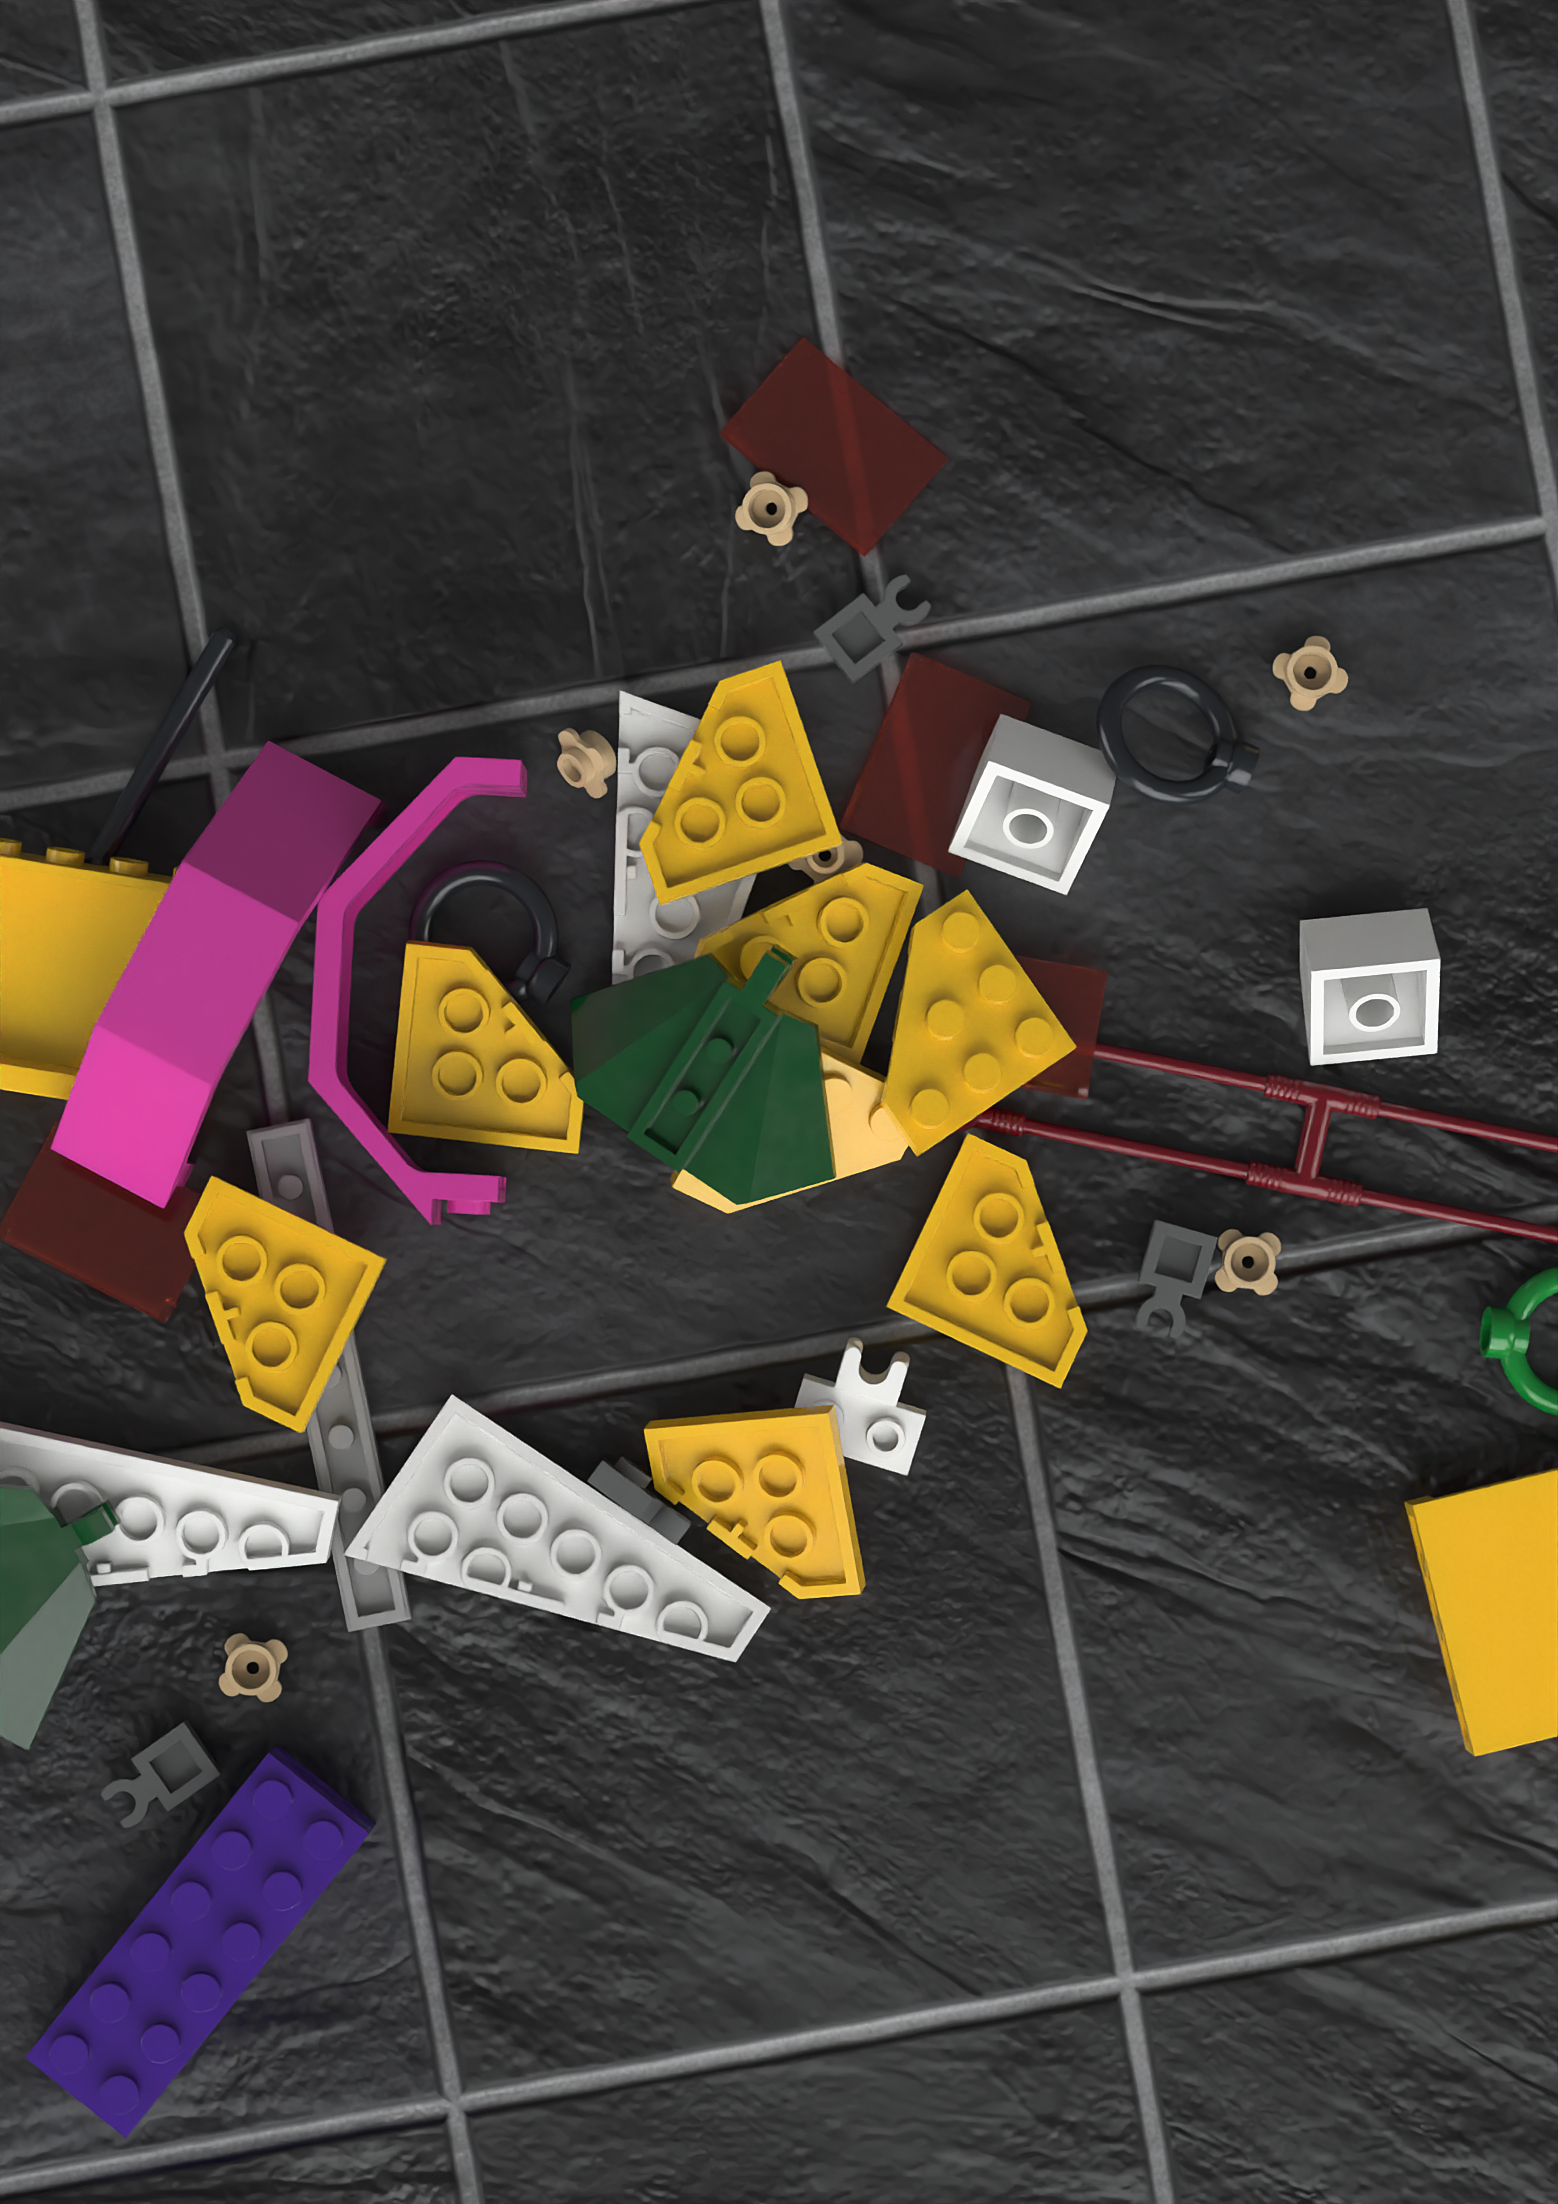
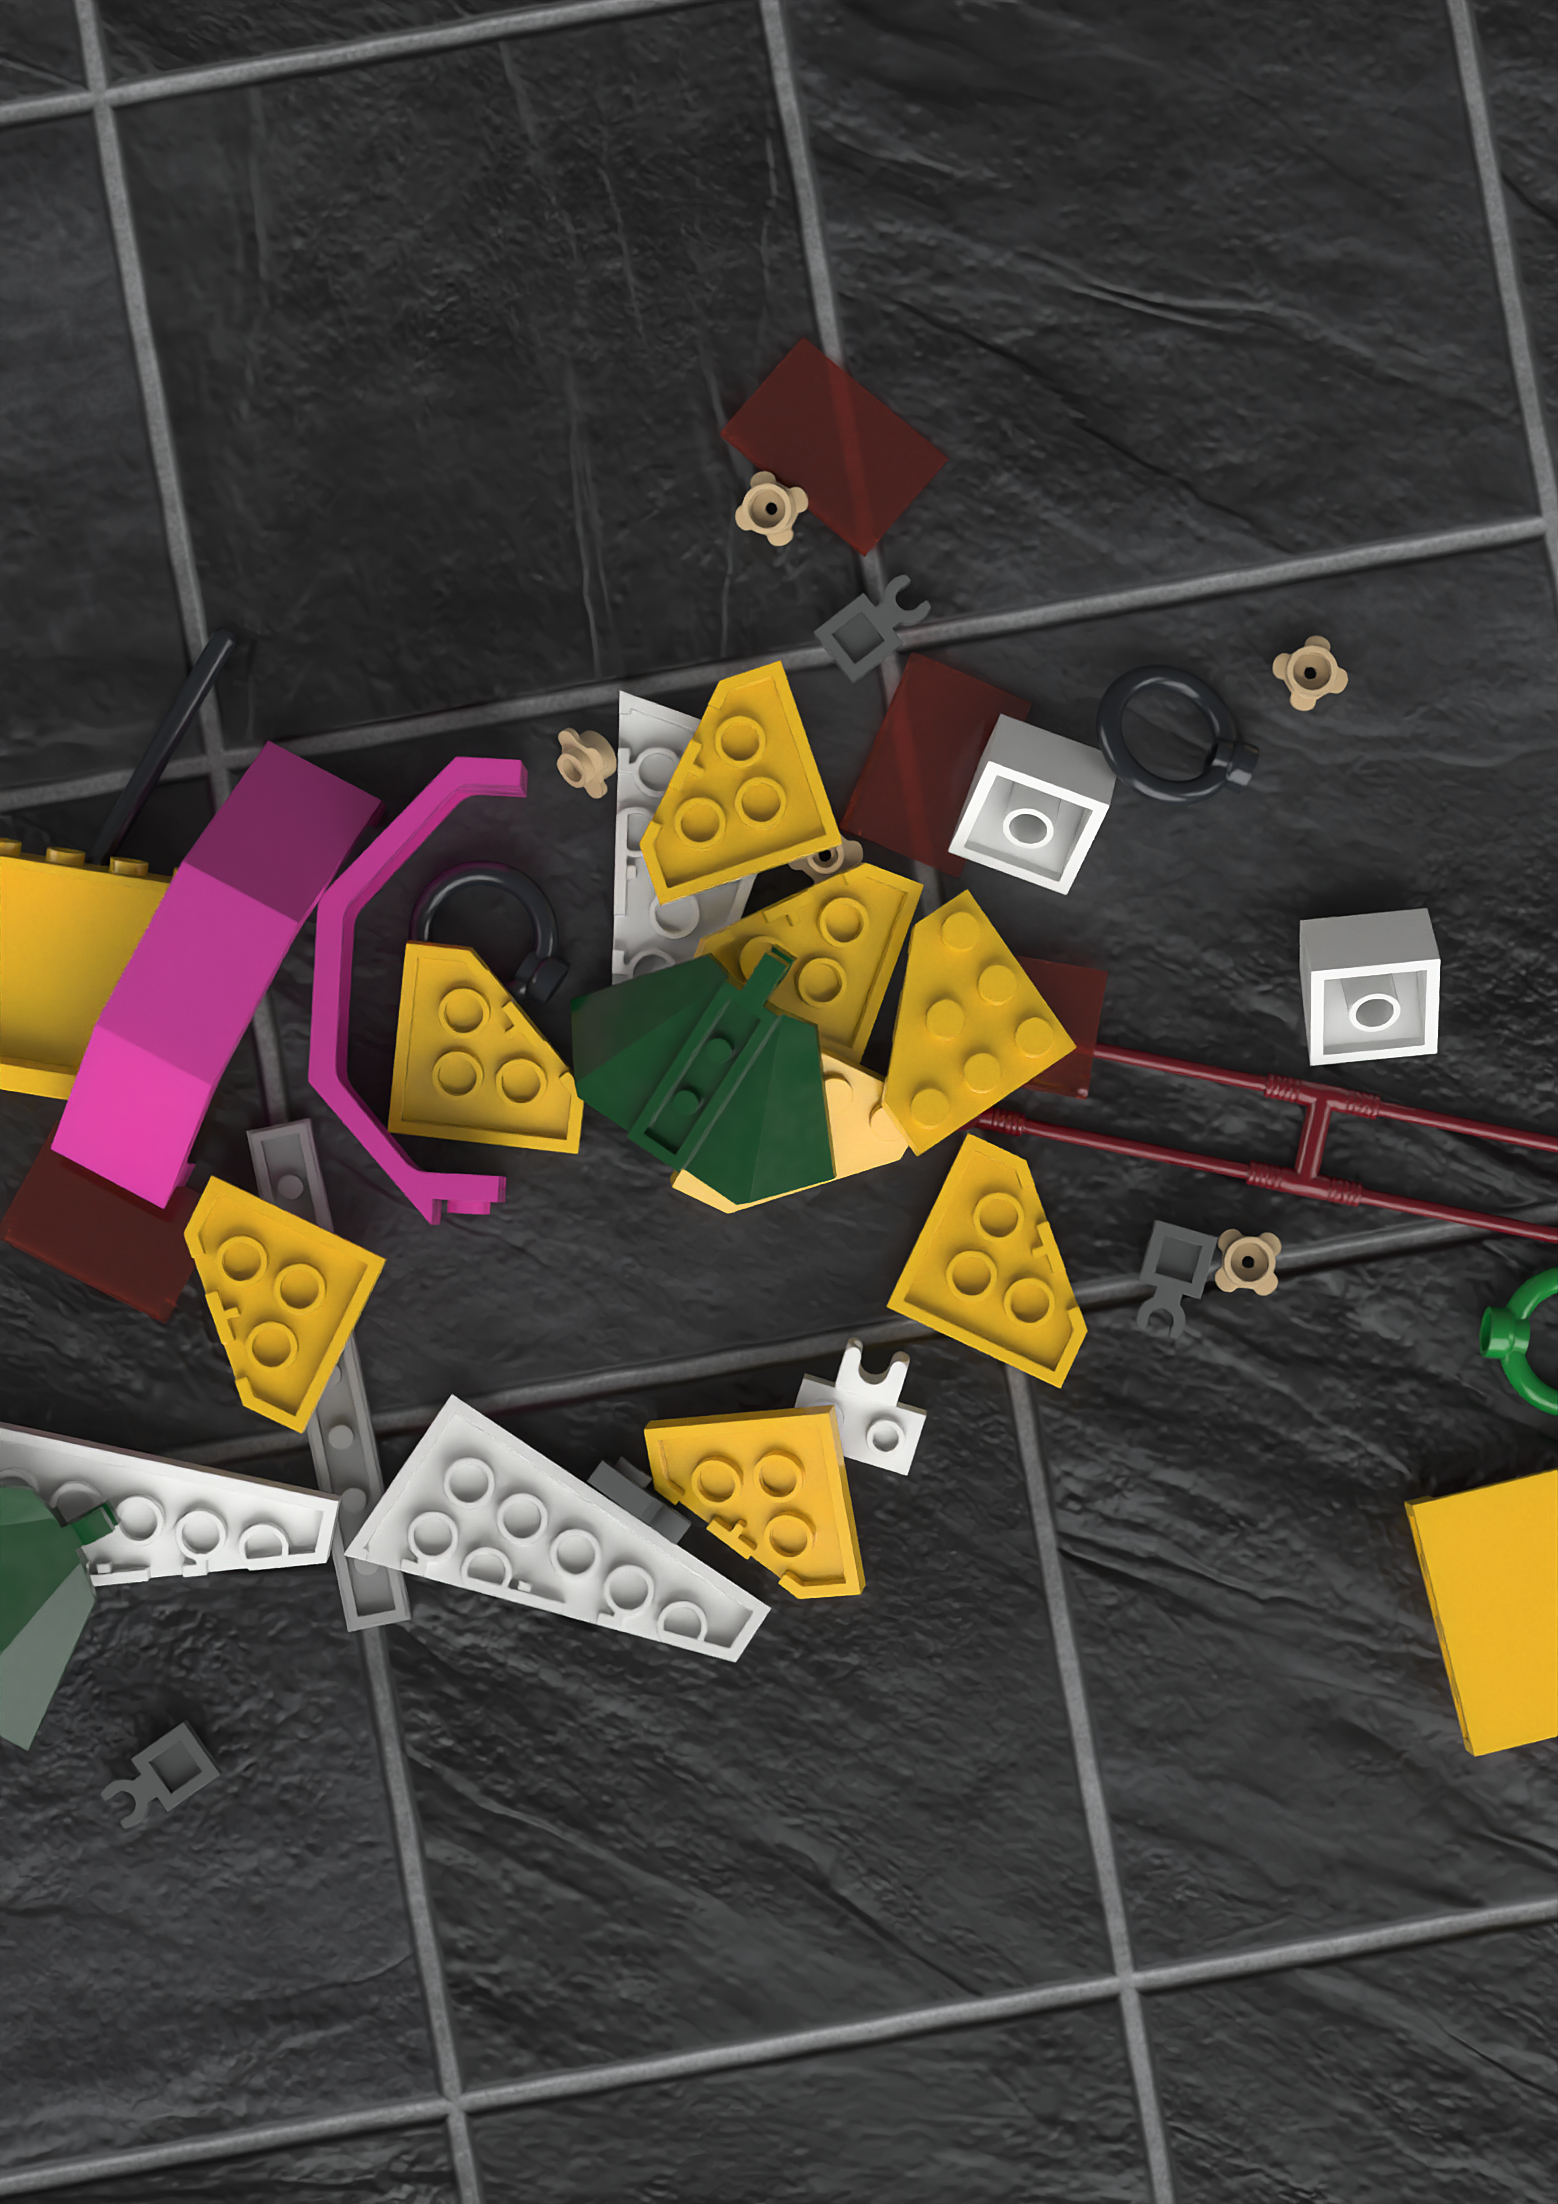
(200, 1941): dark purple brick -> none
(237, 1677): tan plate -> none

